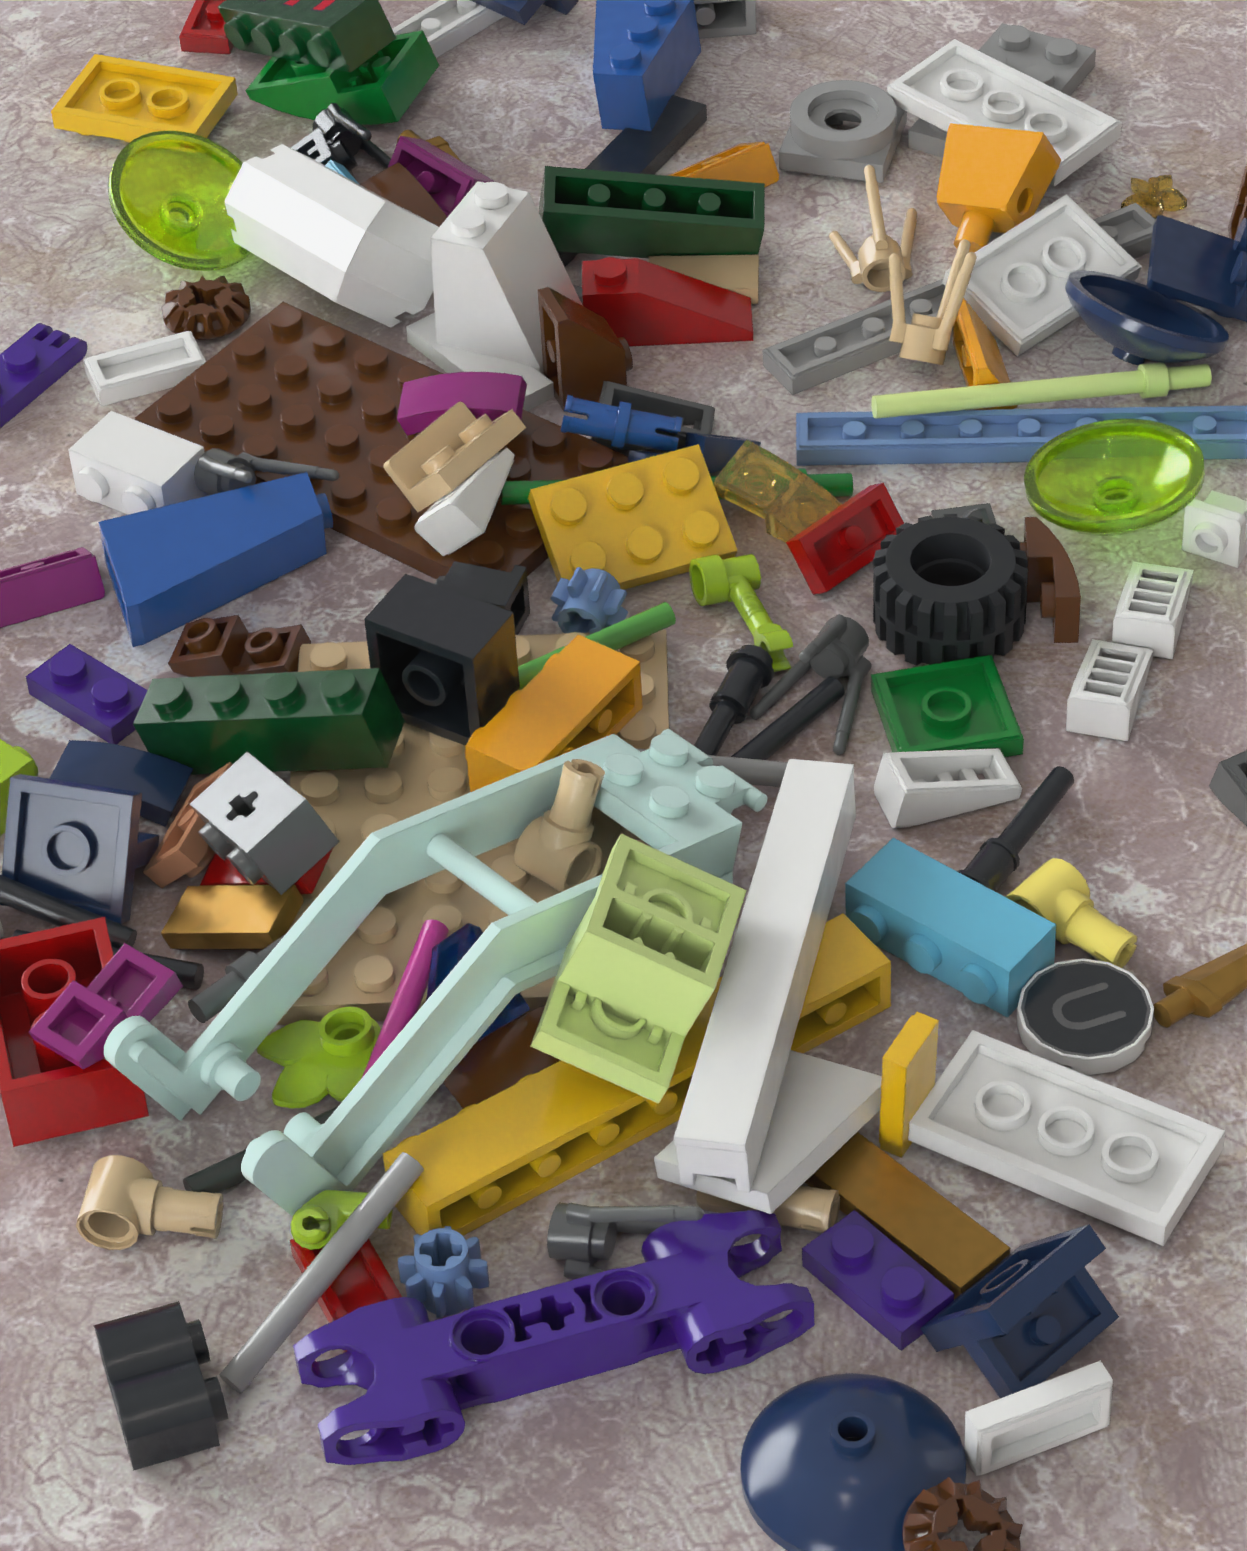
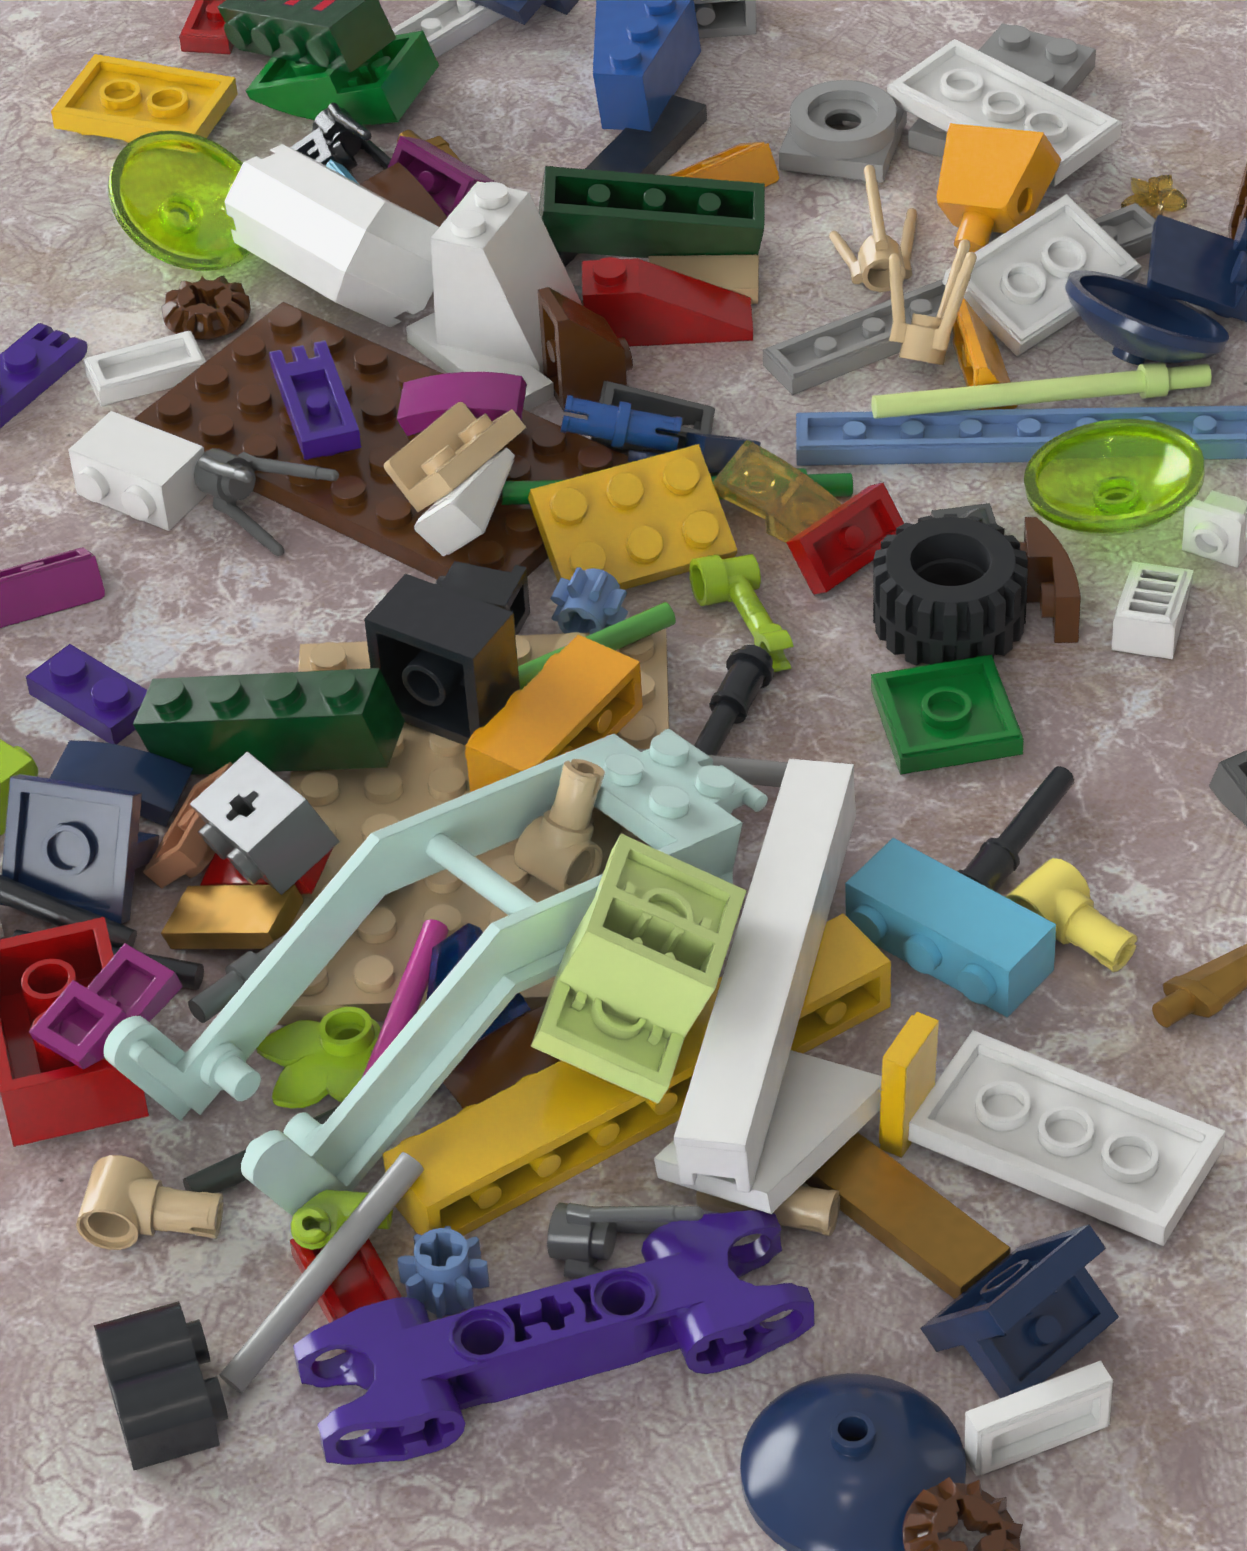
(210, 551): blue slope -> none
(228, 648): reddish brown slope -> none
(316, 401): none -> dark purple hinge
(793, 721): black bar -> none
(835, 654): dark grey plant -> none
(876, 1279): dark purple plate -> none
(922, 787): white slope -> none
(1085, 1015): black tile -> none
(1108, 690): white slope -> none

